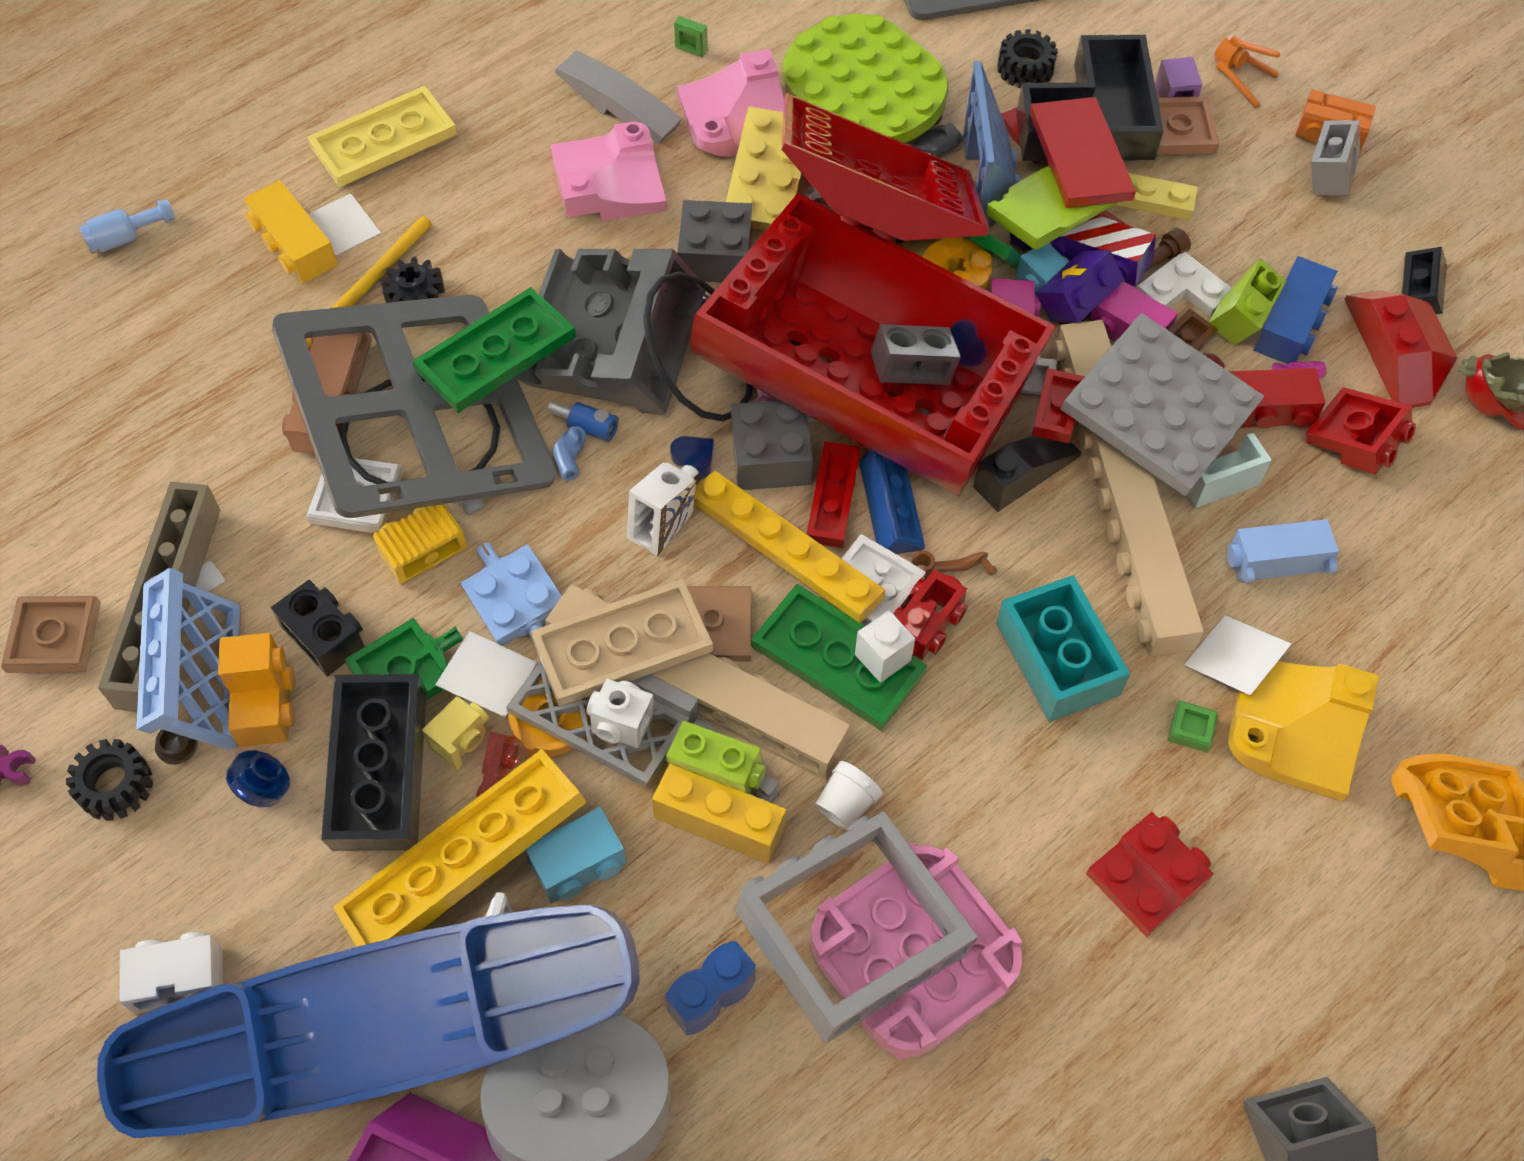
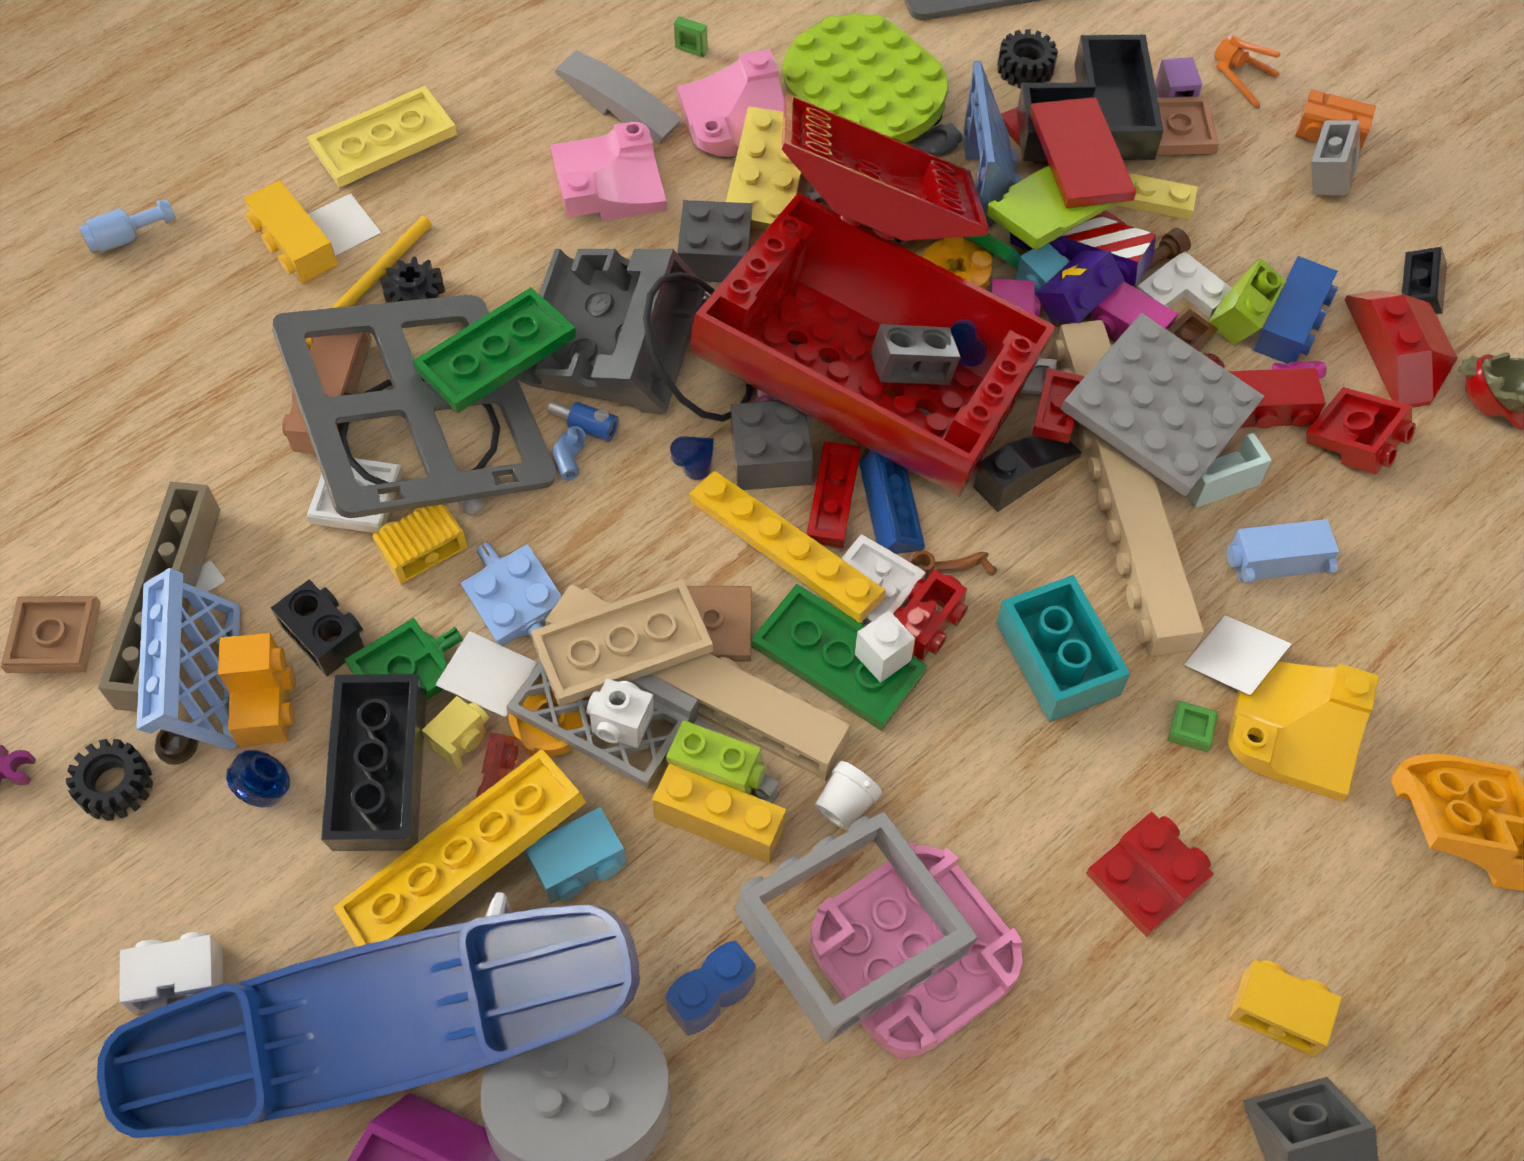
(661, 506): white torso -> none
(1285, 1007): none -> yellow brick

